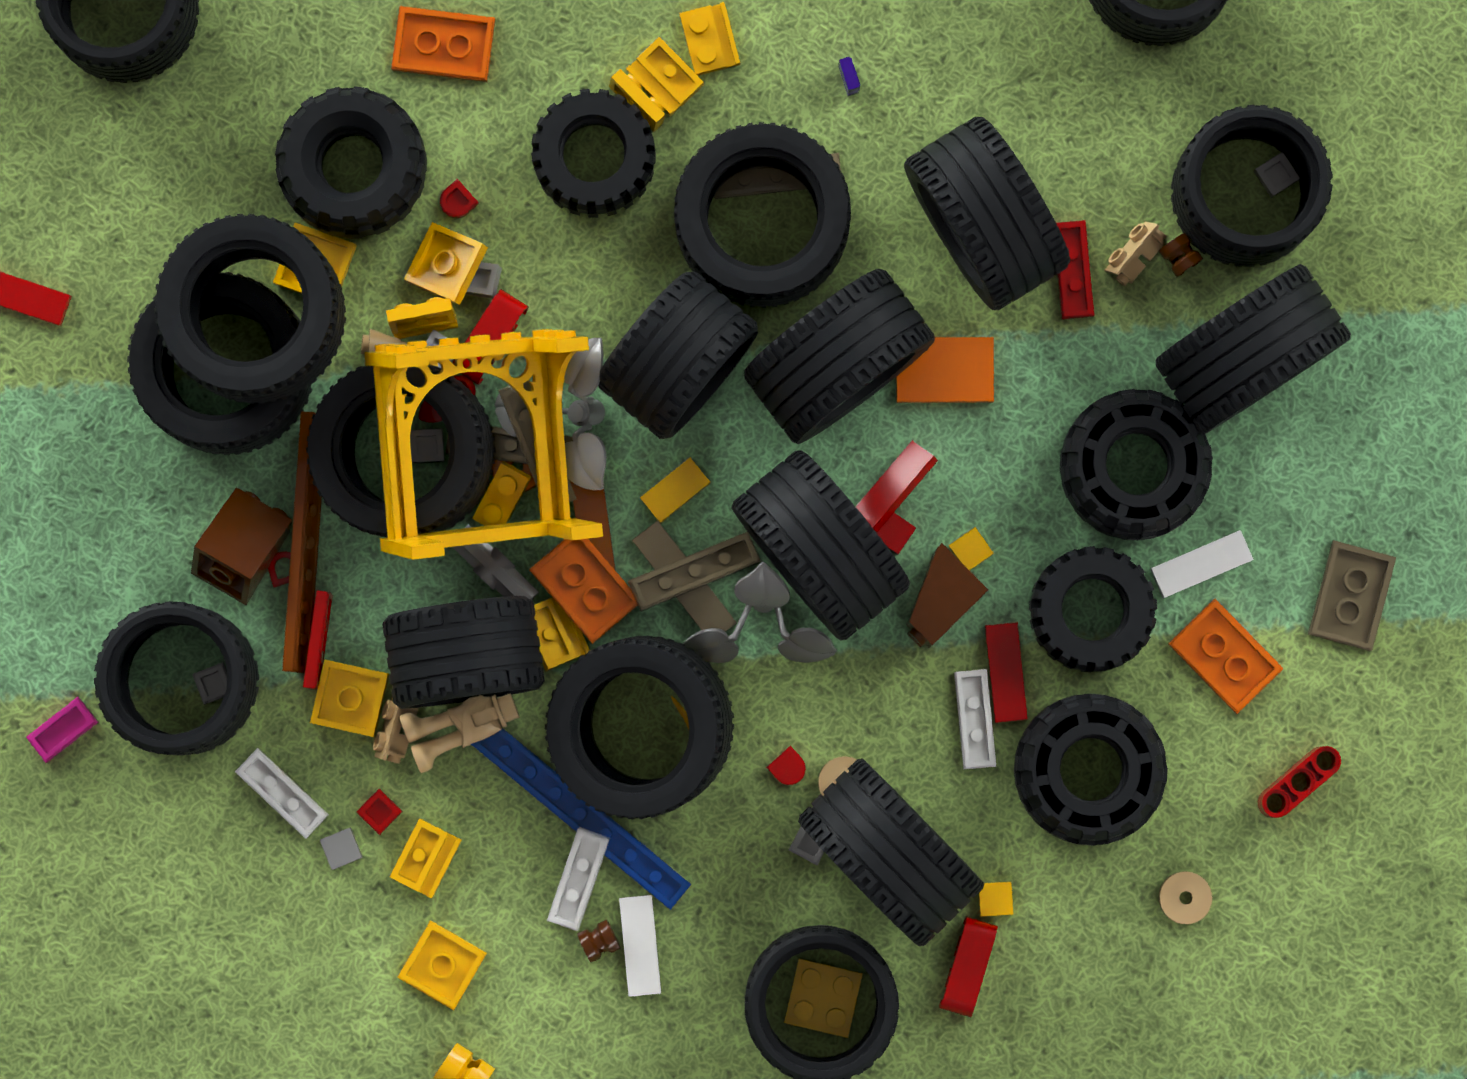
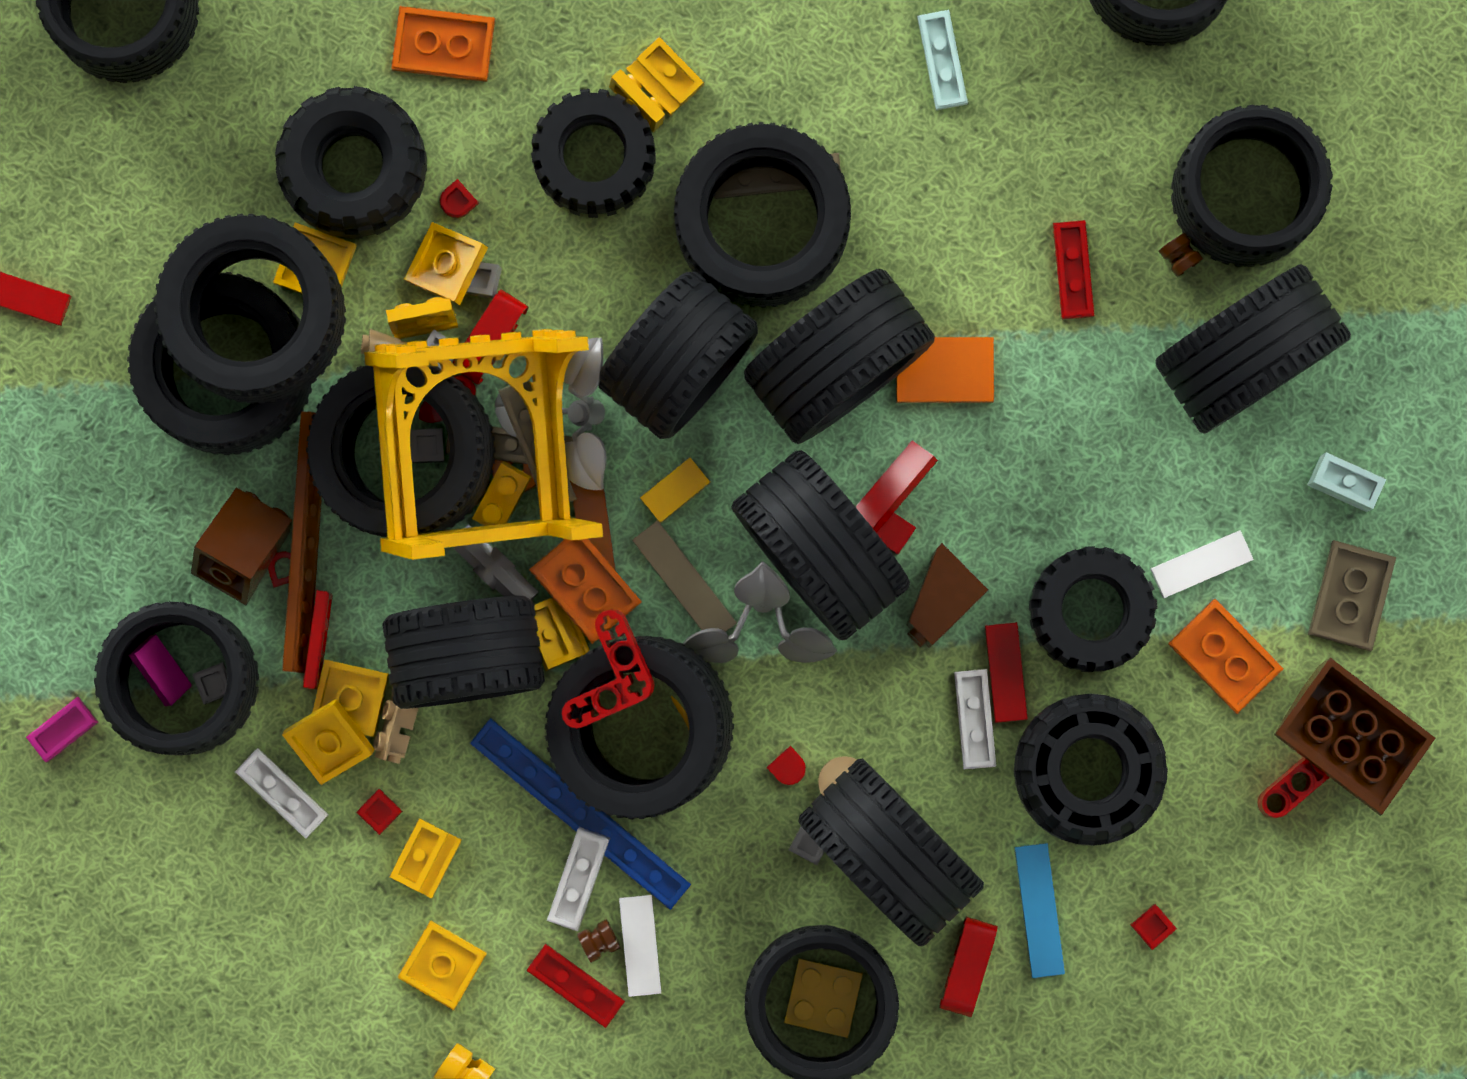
(160, 670): none -> dark pink tile
(328, 742): none -> yellow plate
(341, 848): light grey tile -> none
(475, 720): tan piece -> none
(575, 985): none -> red tile
(622, 684): none -> red beam
(694, 571): dark tan tile -> none
(709, 38): yellow plate -> none
(849, 76): dark purple tile -> none
(942, 60): none -> light aqua tile
(971, 549): yellow tile -> none
(987, 212): black tyre -> none
(996, 899): yellow tile -> none
(1039, 910): none -> dark azure tile
(1100, 500): black tyre -> none
(1144, 241): tan hinge -> none
(1153, 926): none -> red tile
(1200, 897): tan piece -> none
(1276, 174): light grey plate -> none
(1346, 482): none -> light aqua panel
(1354, 735): none -> reddish brown slope

